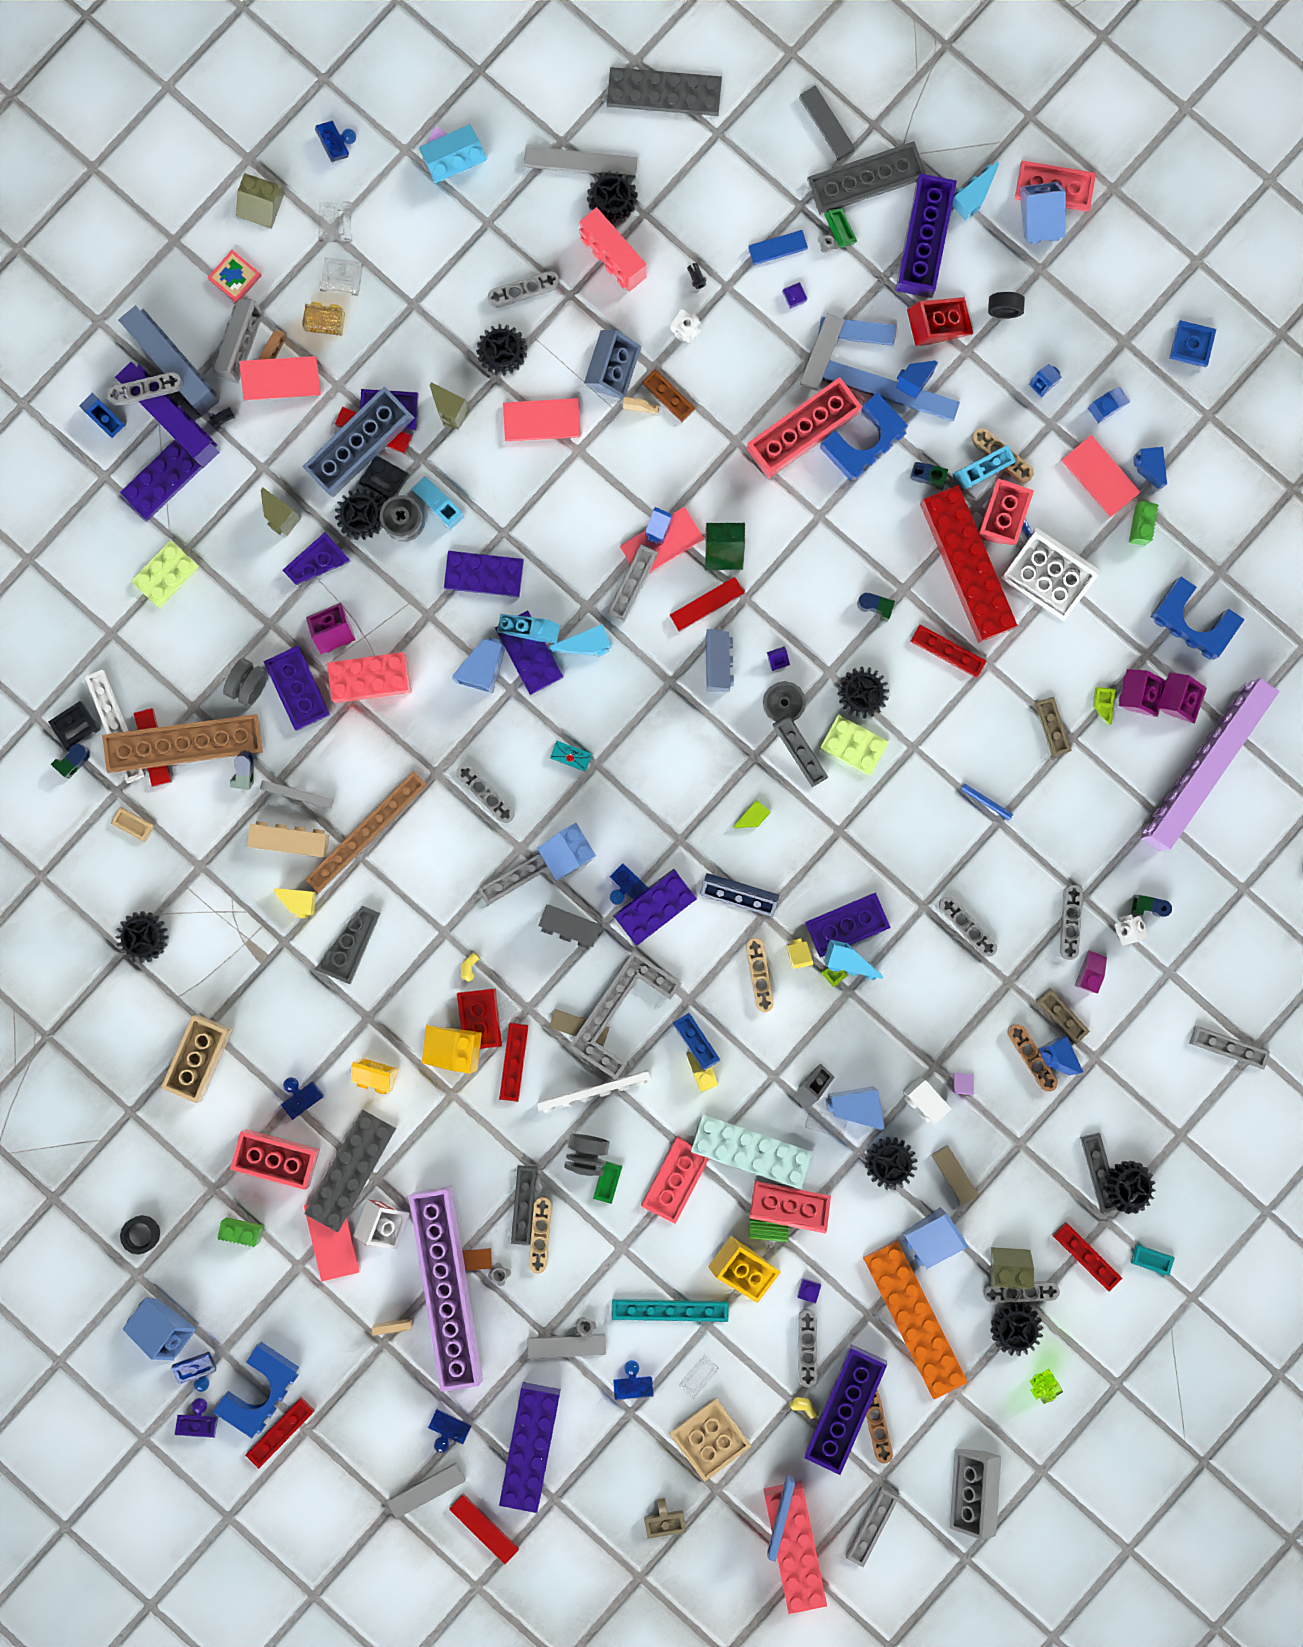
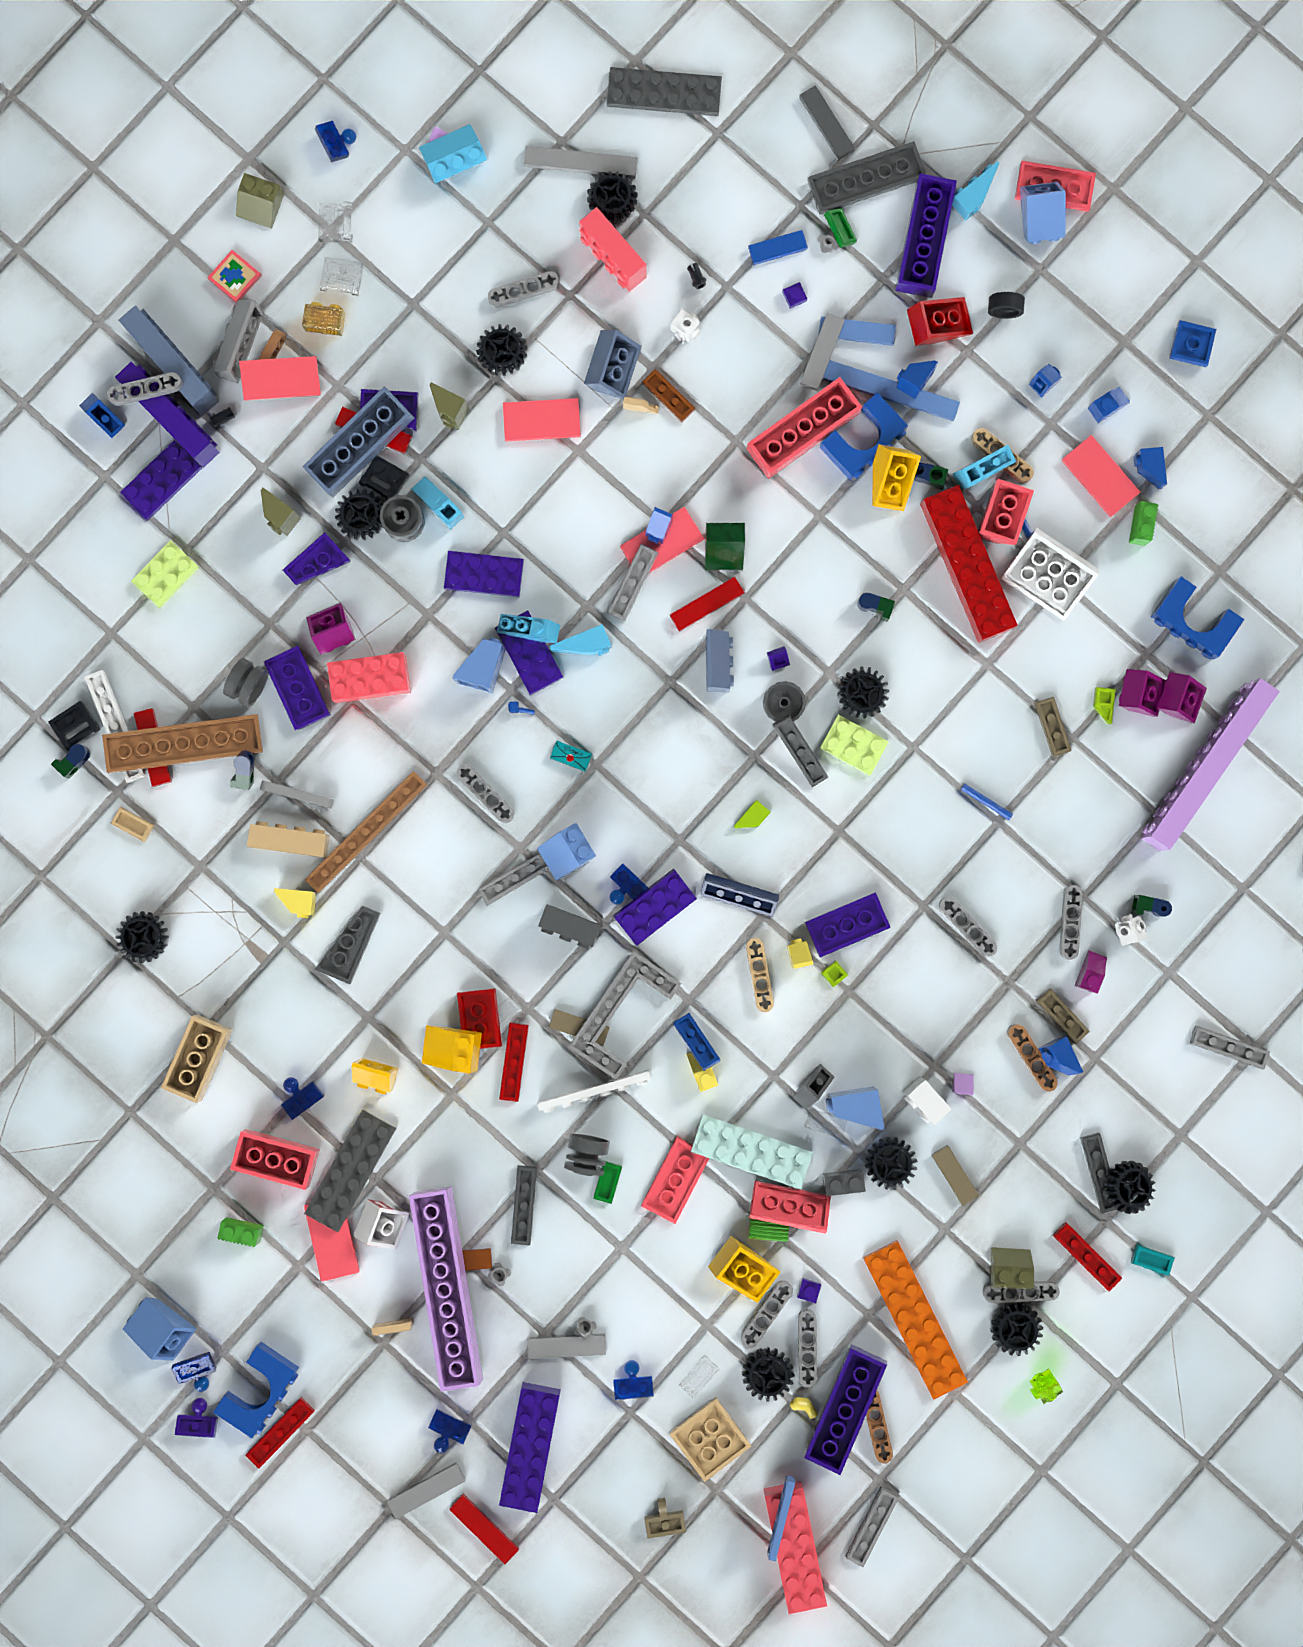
(127, 1243): black tyre -> none
(466, 967): light yellow arm -> none
(513, 707): none -> blue hand
(540, 1234): tan beam -> none
(670, 1310): teal tile -> none
(767, 1314): none -> light grey beam
(775, 1377): none -> black gear
(844, 957): medium azure slope -> none
(844, 1182): none -> dark grey brick
(893, 476): none -> yellow slope
(934, 1239): medium blue slope -> none
(948, 651): red tile -> none
(975, 1493): light grey slope -> none

